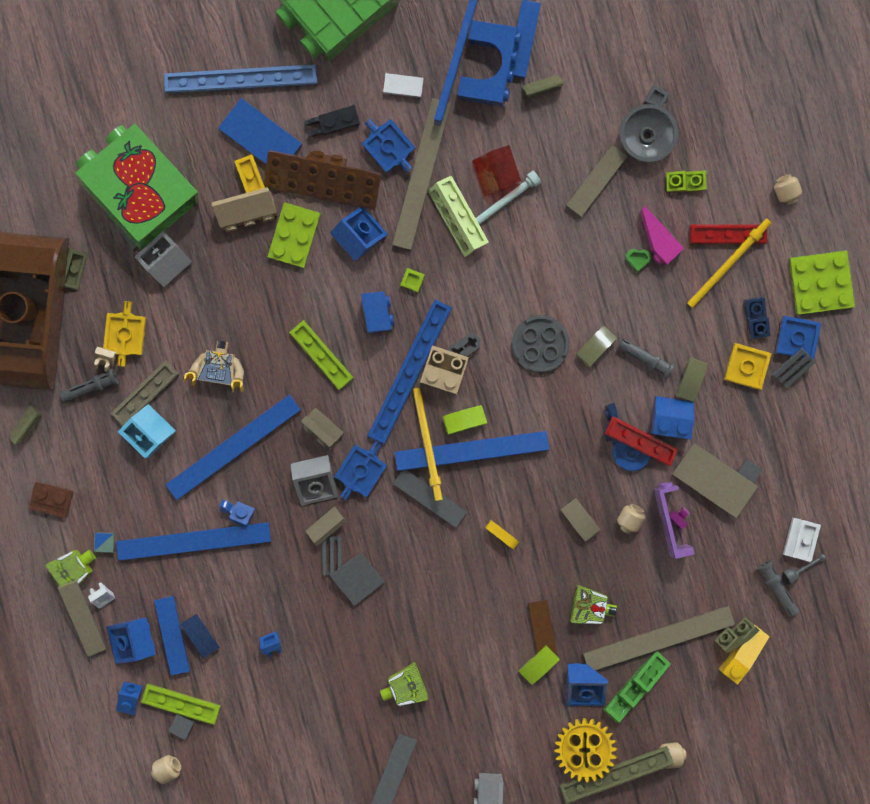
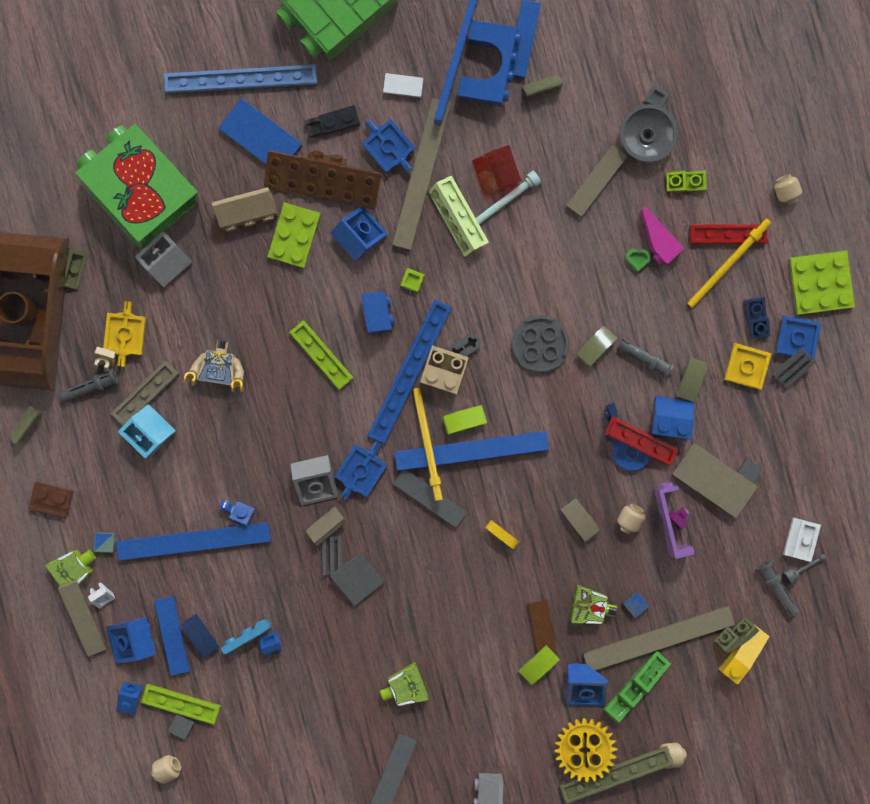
(233, 447): blue tile -> none
(247, 635): none -> dark azure hinge
(249, 174): yellow plate -> none
(324, 428): dark tan bracket -> none
(636, 604): none -> tile

